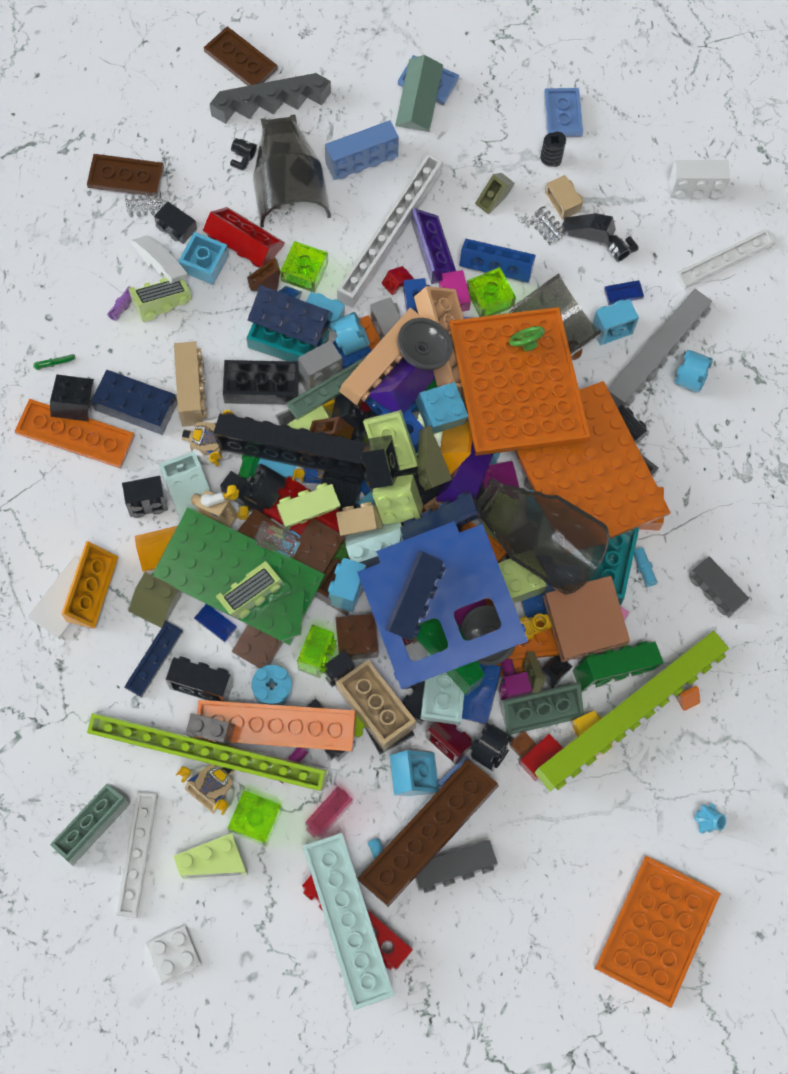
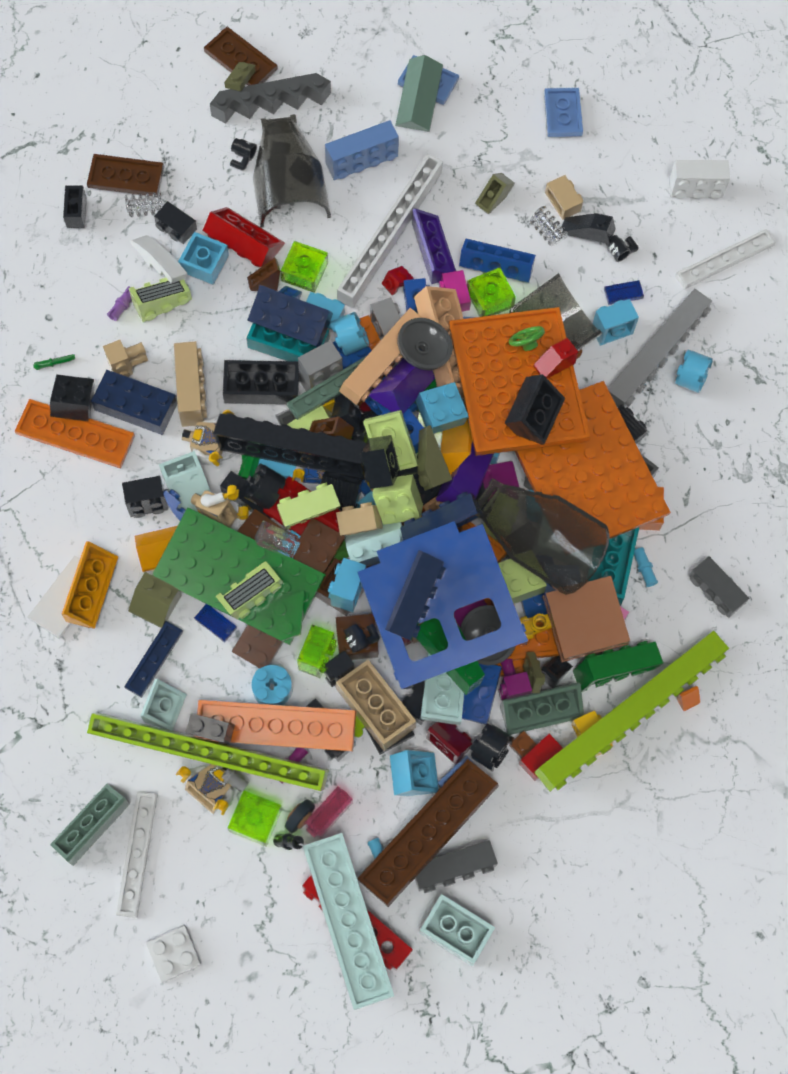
(74, 206): none -> black brick
(124, 359): none -> tan brick
(163, 705): none -> light aqua slope
(173, 502): none -> slope
(199, 680): black brick -> none
(211, 859): yellowish green wedge -> none
(234, 780): none -> light grey pin
(240, 76): none -> olive plate
(288, 841): none -> black pin
(299, 816): none -> black wheel
(357, 638): none -> black piece
(456, 930): none -> light aqua brick
(535, 409): none -> black slope
(553, 149): black piece -> none
(557, 358): none -> red slope
(657, 931): orange plate -> none
(710, 819): medium azure rock -> none

